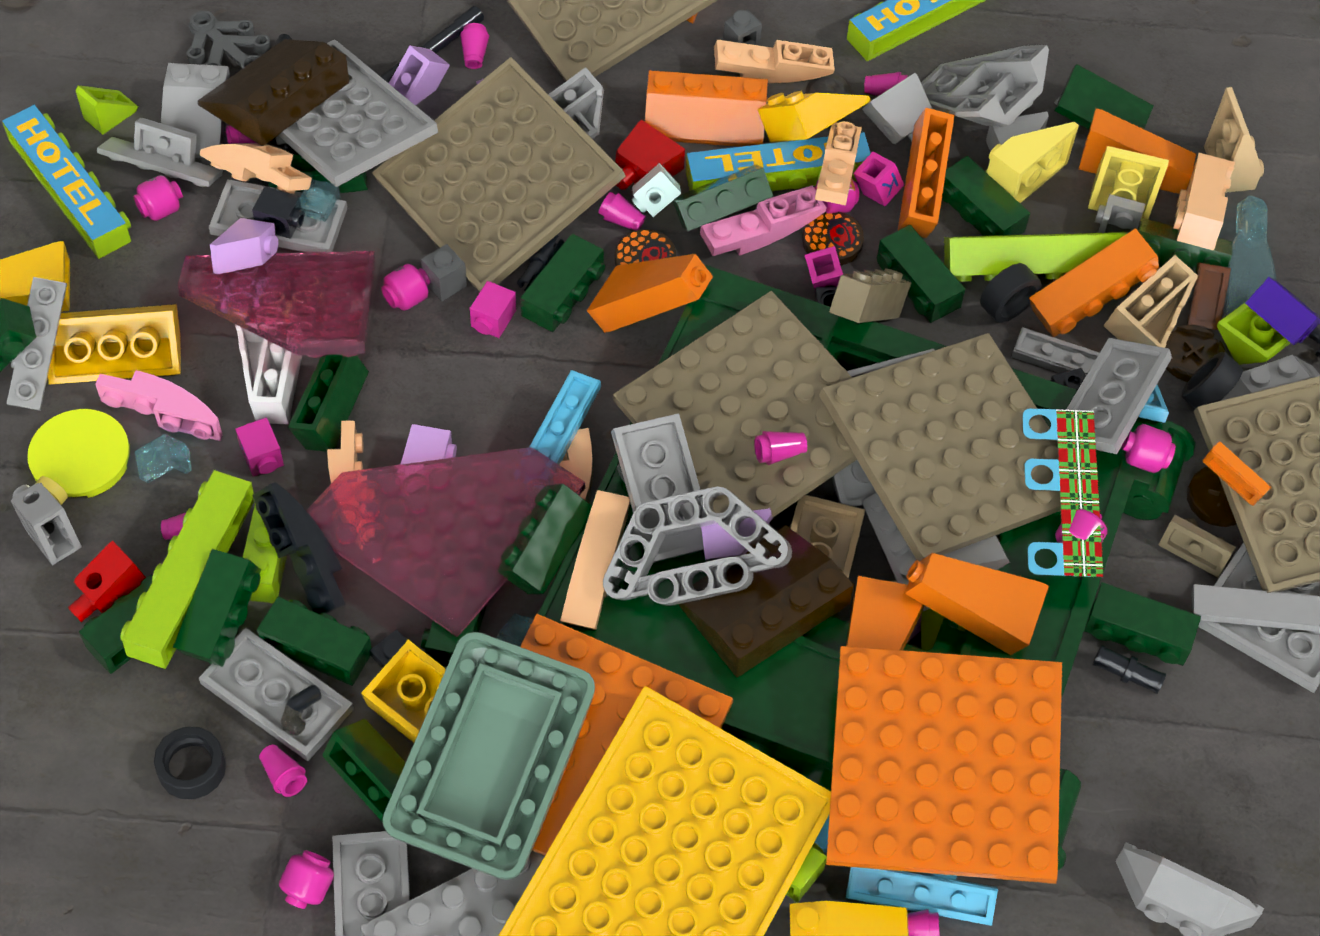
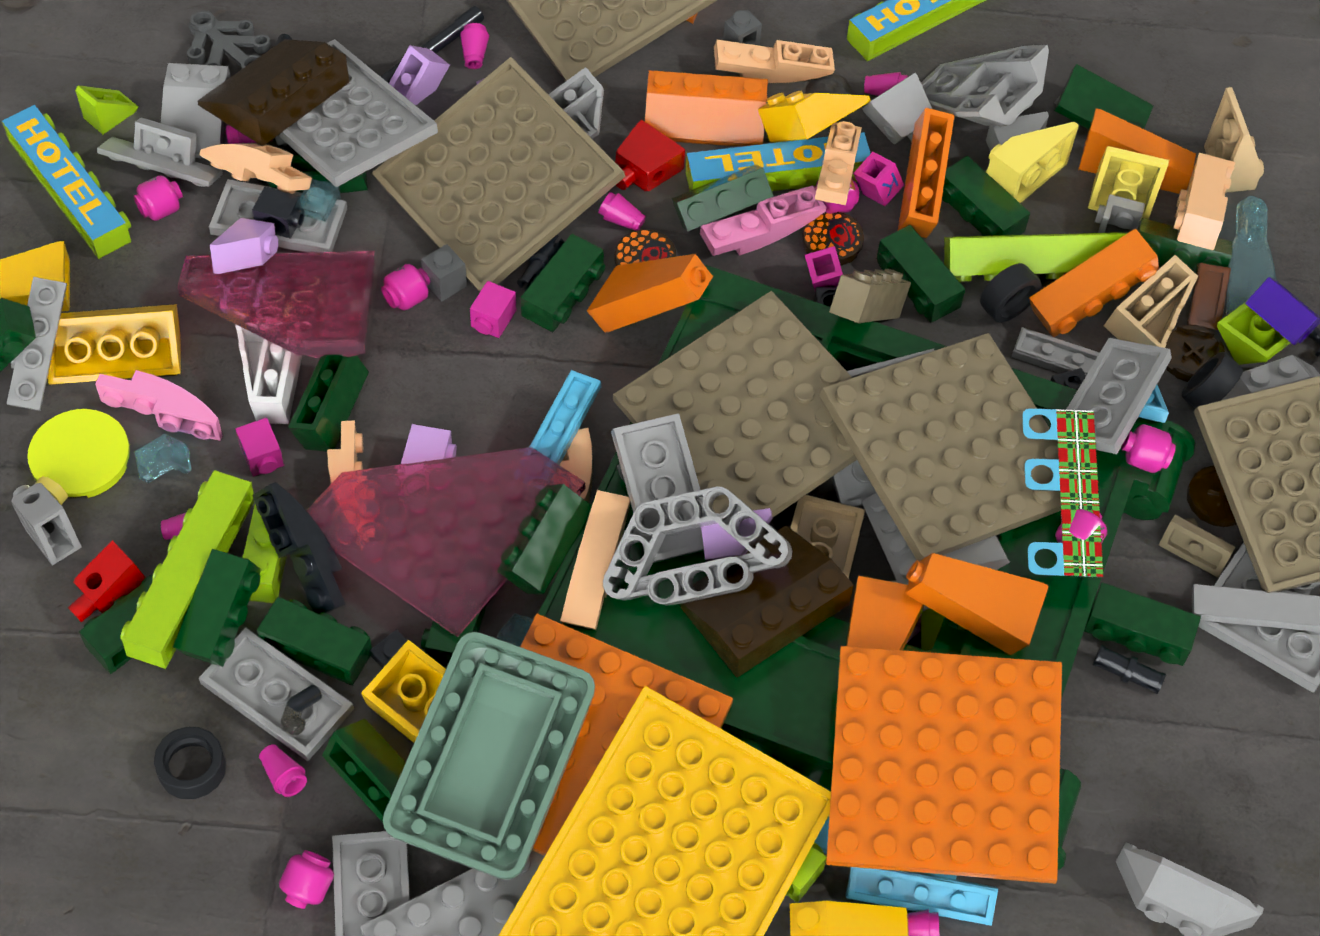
(655, 190): light aqua brick -> none
(778, 446): dark pink cone -> none
(1236, 473): orange tile -> none

